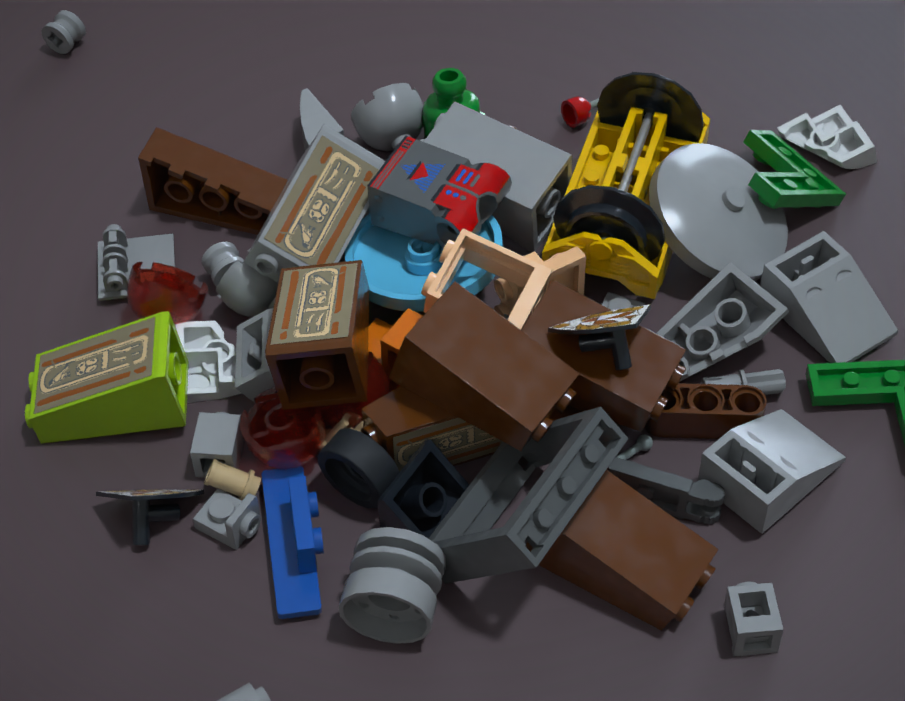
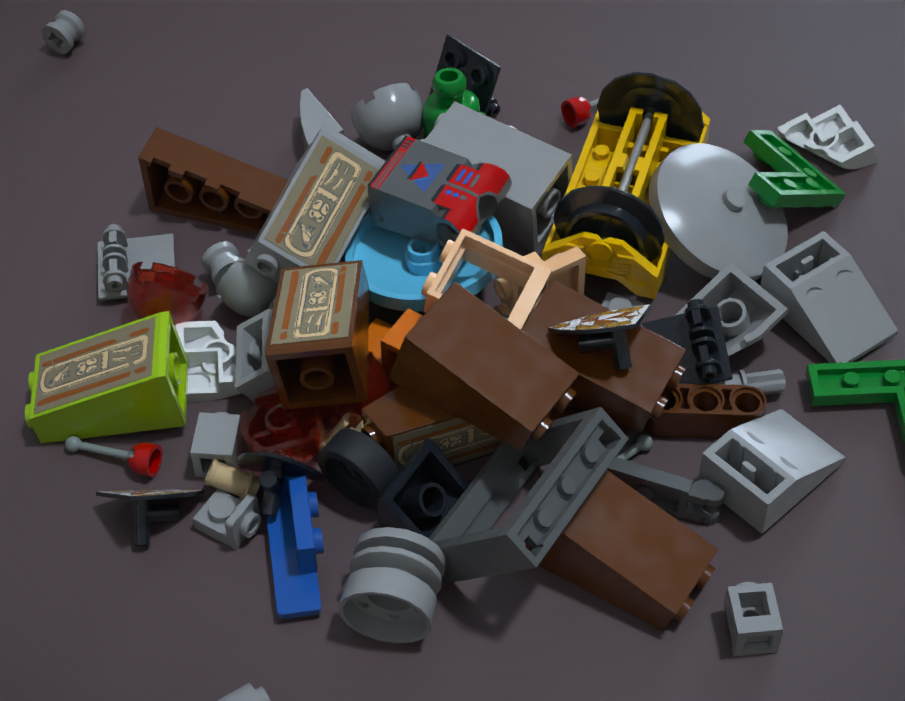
(142, 458): none -> hinge
(274, 470): none -> black shield
(479, 72): none -> black hinge
(702, 336): none -> black hinge

